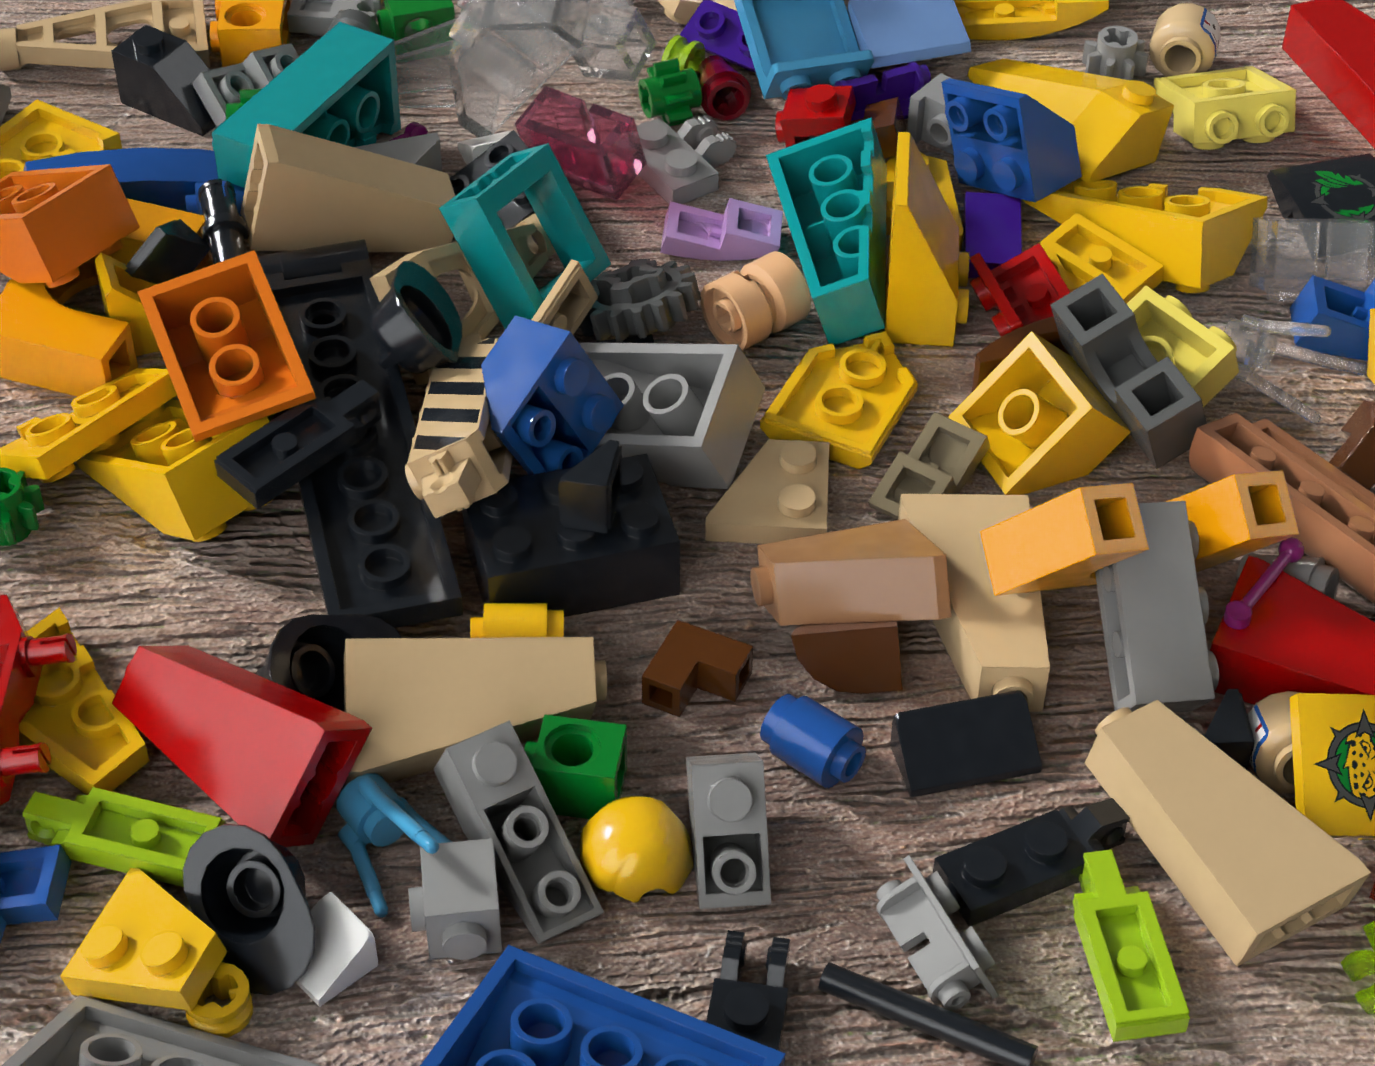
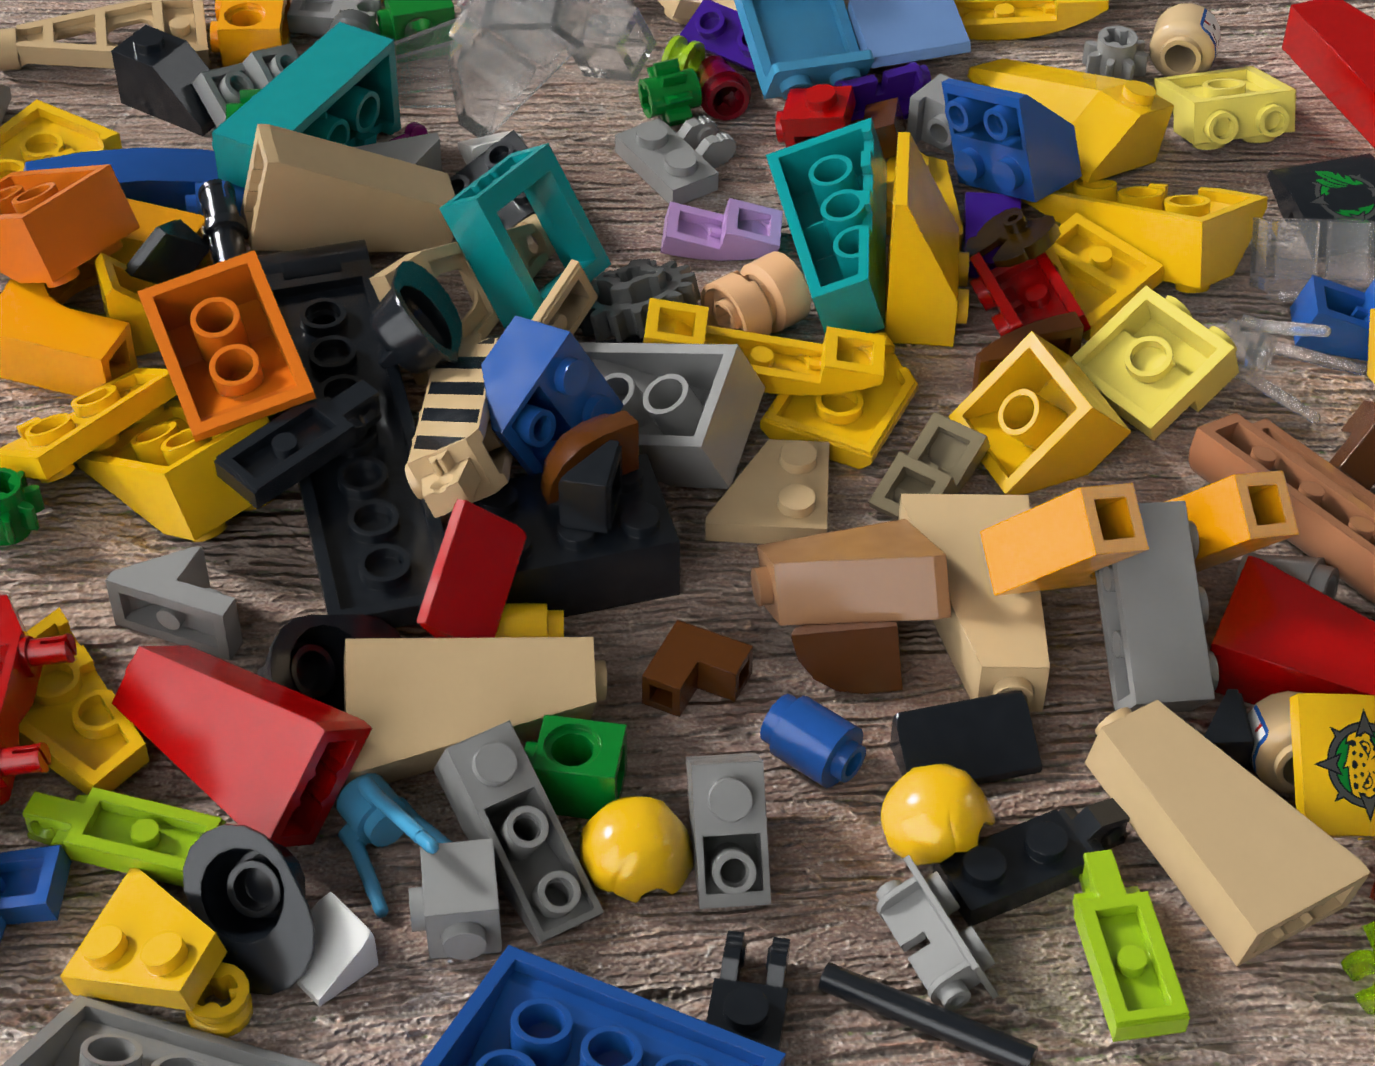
(175, 603): none -> light grey slope
(471, 574): none -> red slope
(584, 440): none -> reddish brown brick
(592, 146): clear pink piece -> none
(785, 366): none -> yellow slope
(934, 813): none -> yellow hair
(1018, 236): none -> dark brown piece
(1144, 393): dark grey arch -> none
(1239, 613): magenta hinge -> none

